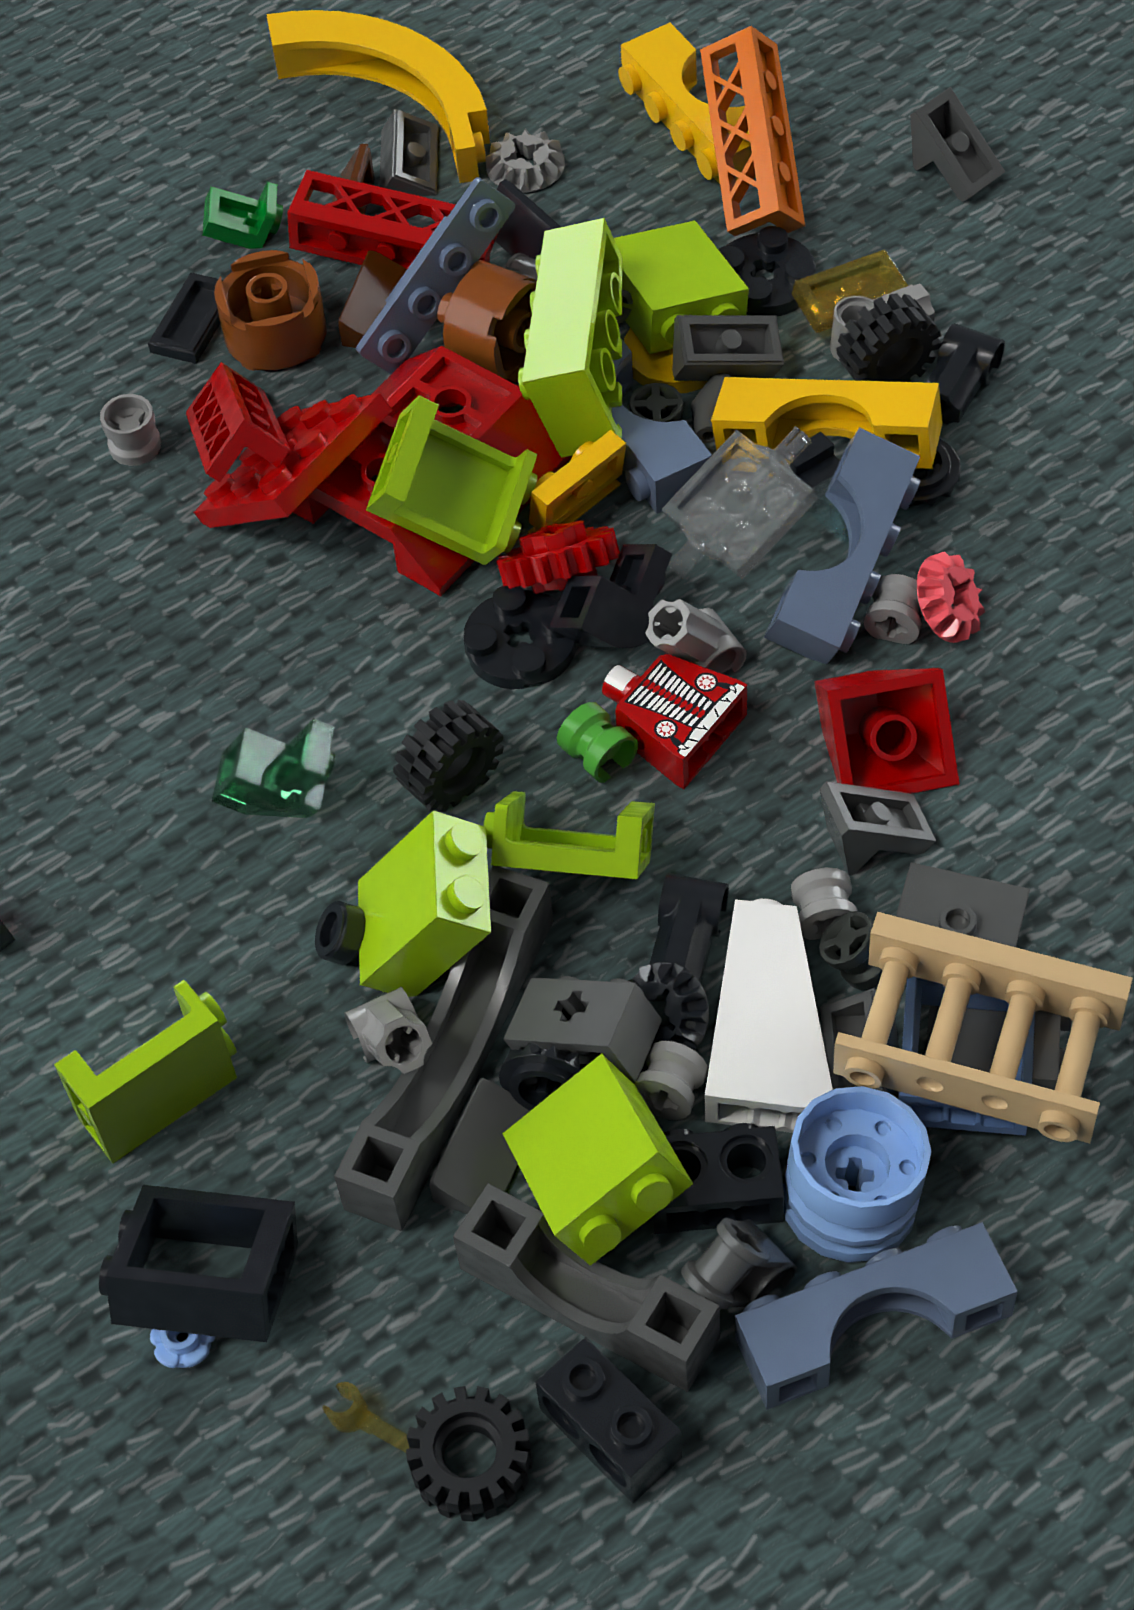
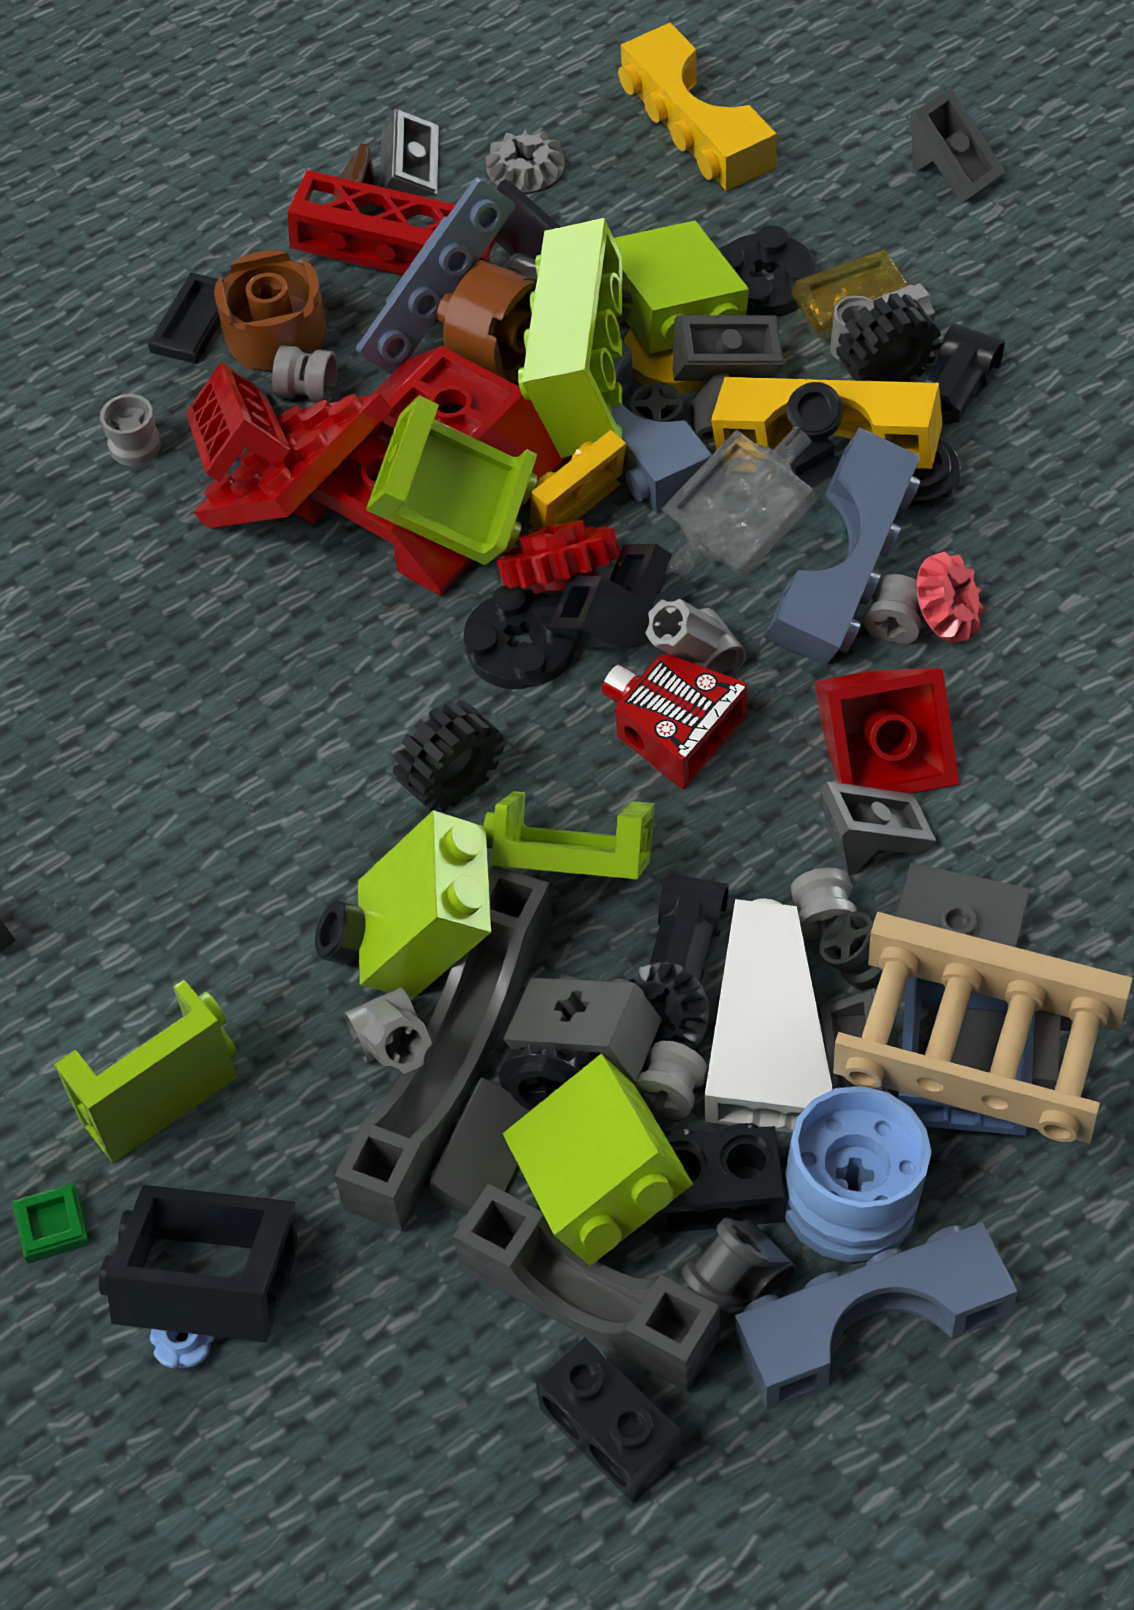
(50, 1223): none -> green tile
(242, 218): green bracket -> none
(276, 777): clear green brick -> none
(303, 373): none -> light grey wheel
(361, 1418): clear yellow hand -> none
(368, 296): reddish brown slope -> none
(391, 55): yellow arch -> none
(463, 1415): black tyre -> none
(593, 738): bright green wheel -> none
(768, 128): orange fence -> none
(815, 410): none -> black tile

